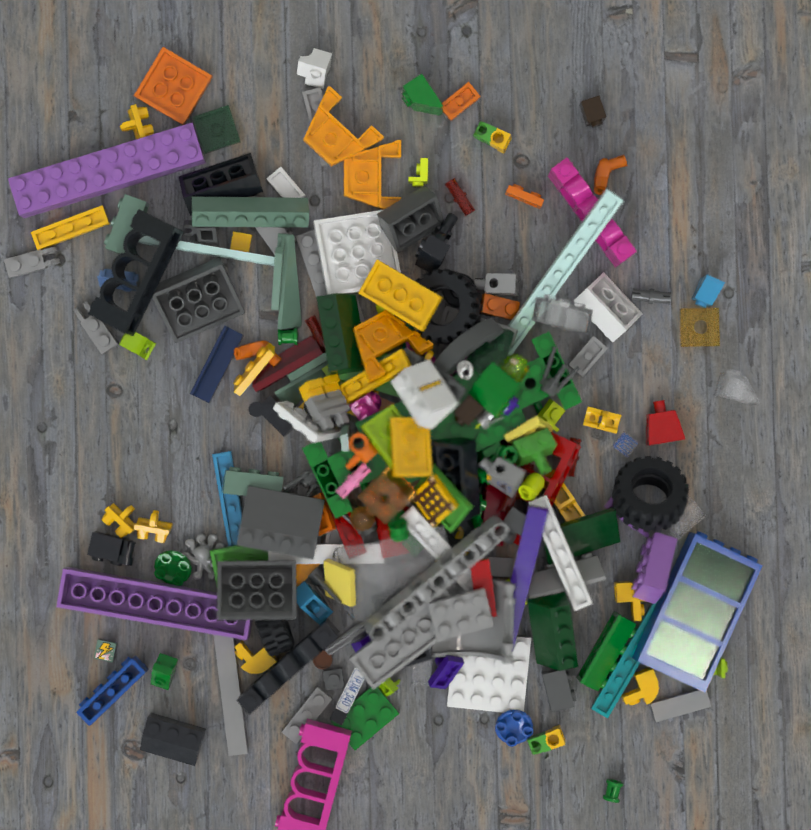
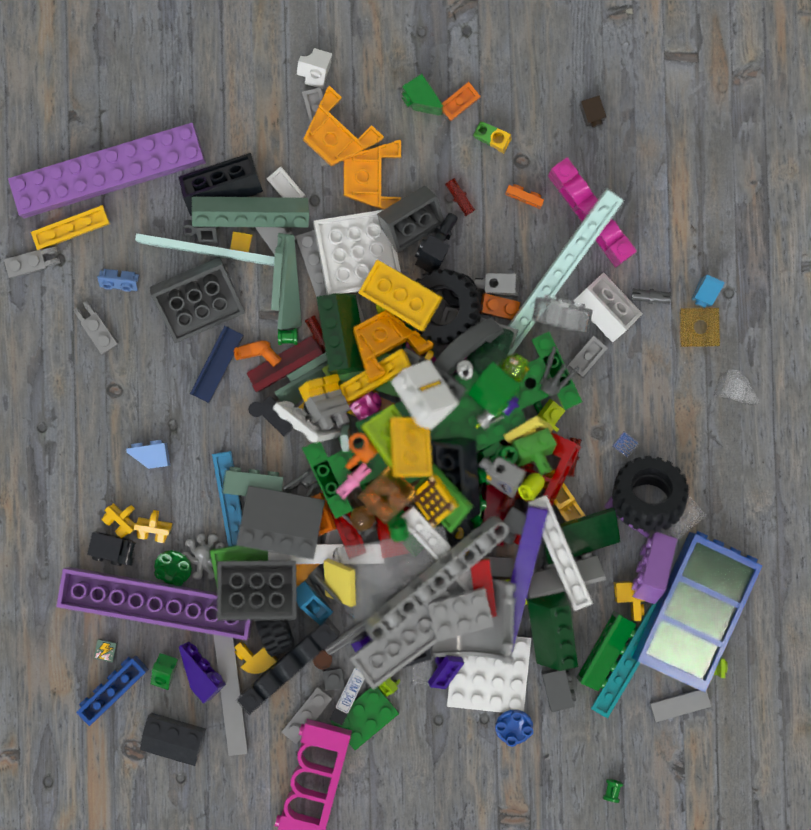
(104, 307): black fence -> none
(121, 223): sand green brick -> none
(135, 124): yellow hips -> none
(137, 344): lime bracket -> none
(152, 455): none -> light blue slope
(173, 86): orange plate -> none
(200, 675): none -> dark purple slope
(216, 129): clear green plate -> none
(253, 368): yellow plate -> none
(422, 170): neon yellow bracket -> none
(467, 411): dark brown brick -> none
(546, 740): leg -> none
(603, 172): orange arm -> none
(608, 423): yellow hips -> none
(647, 687): yellow brick -> none
(662, 425): red torso -> none

